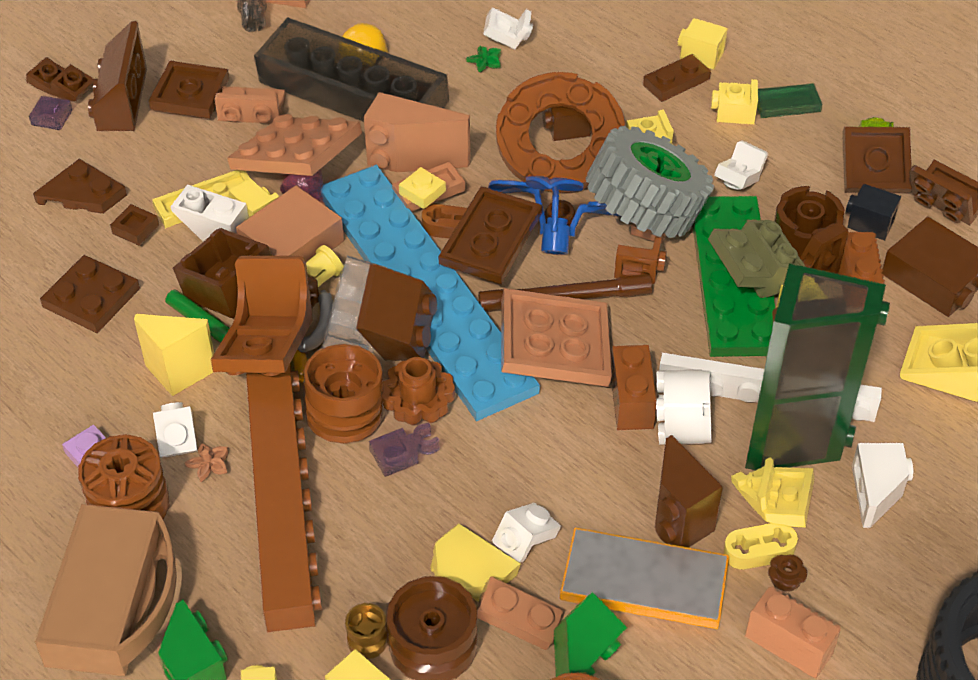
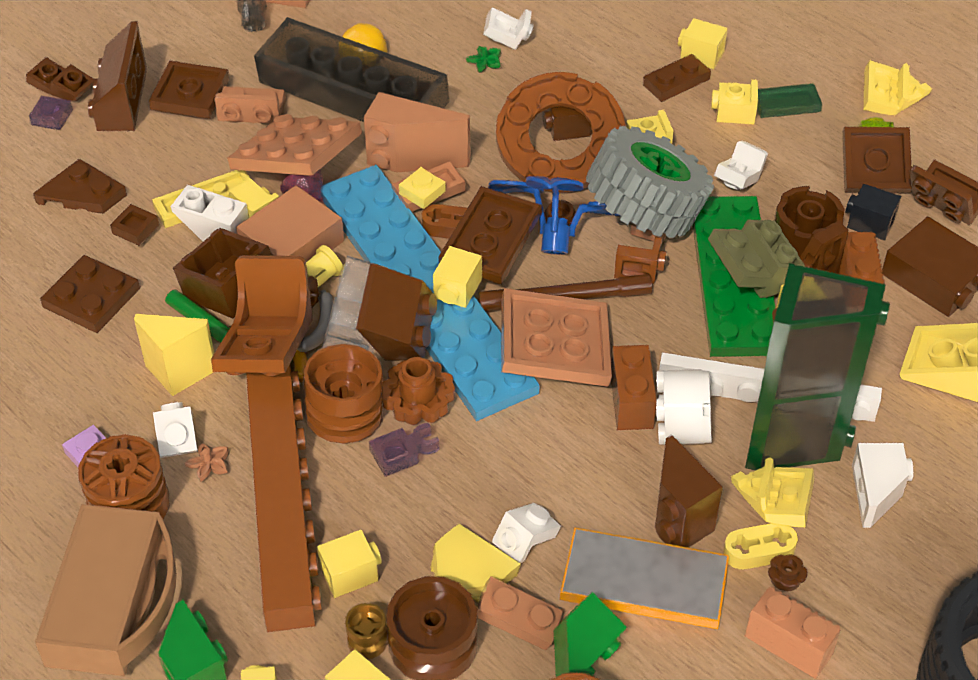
(349, 563): none -> light yellow brick
(457, 276): none -> light yellow brick
(891, 89): none -> light yellow slope

